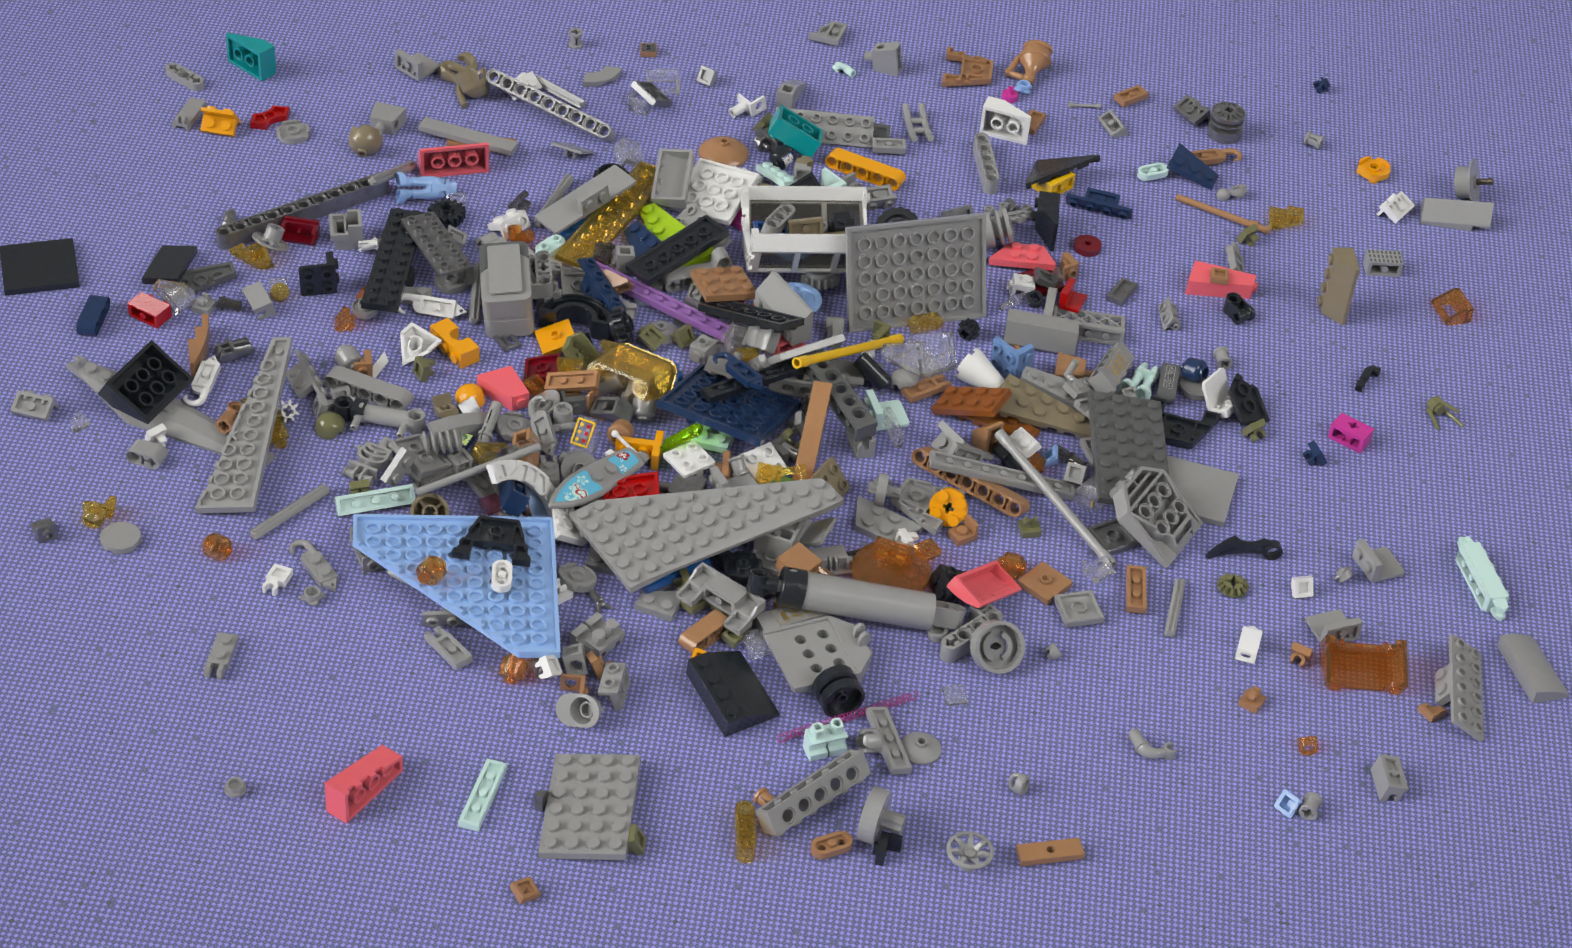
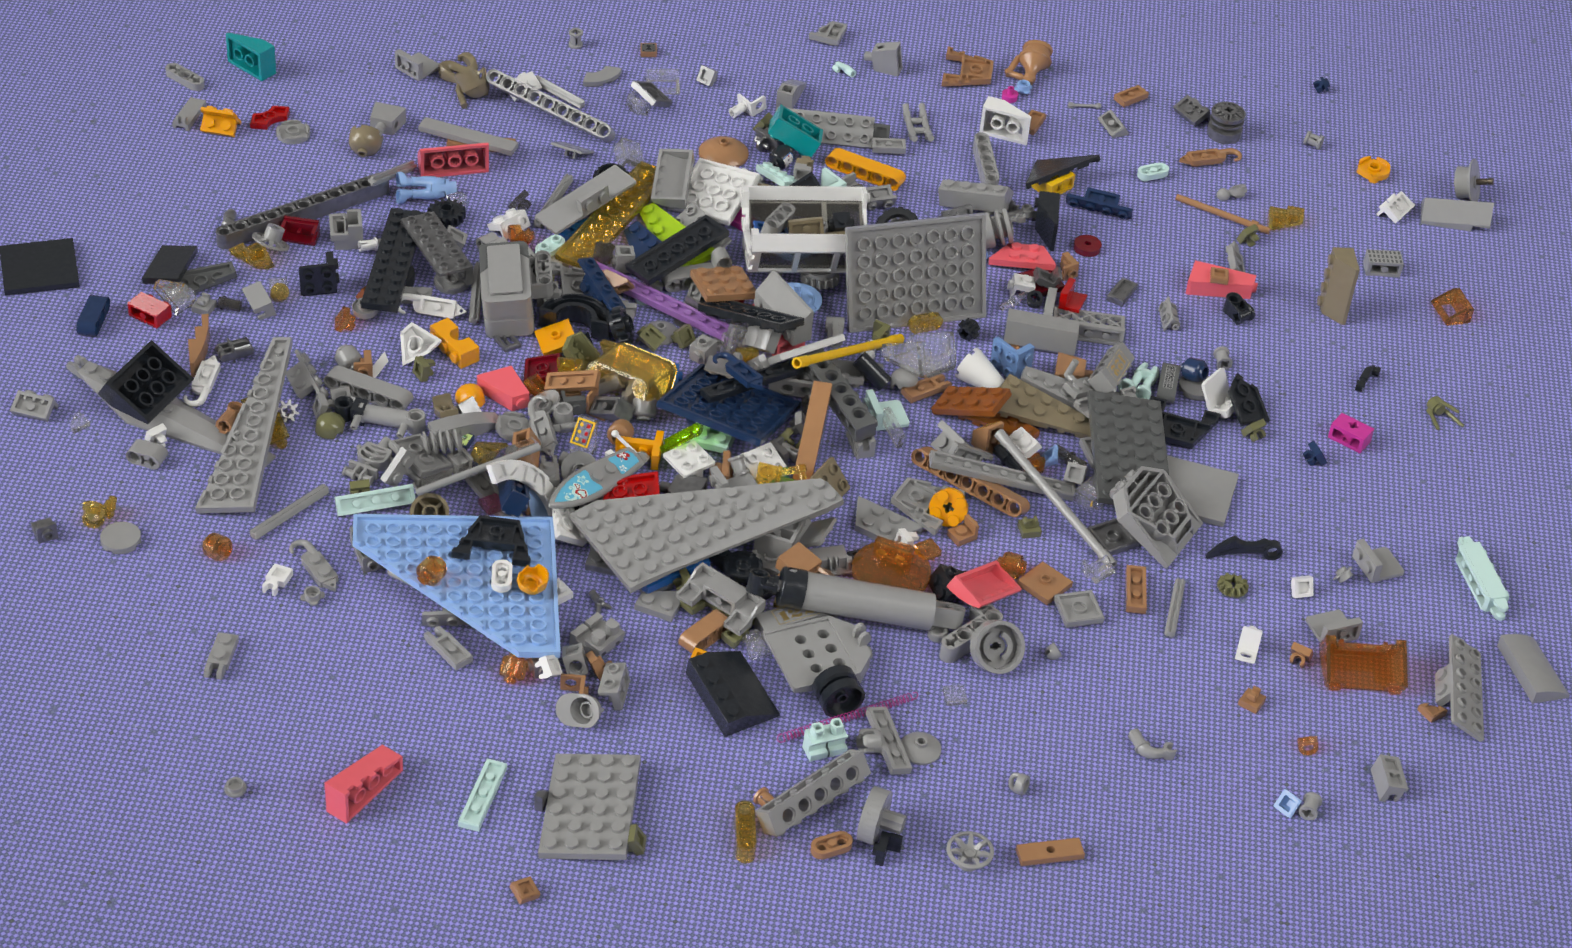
(485, 433): light grey pin -> none
(533, 579): none -> light orange hair
(577, 578): light grey tile -> none
(883, 487): light grey pin -> none
(979, 195): none -> light grey slope
(1192, 168): dark blue wing -> none

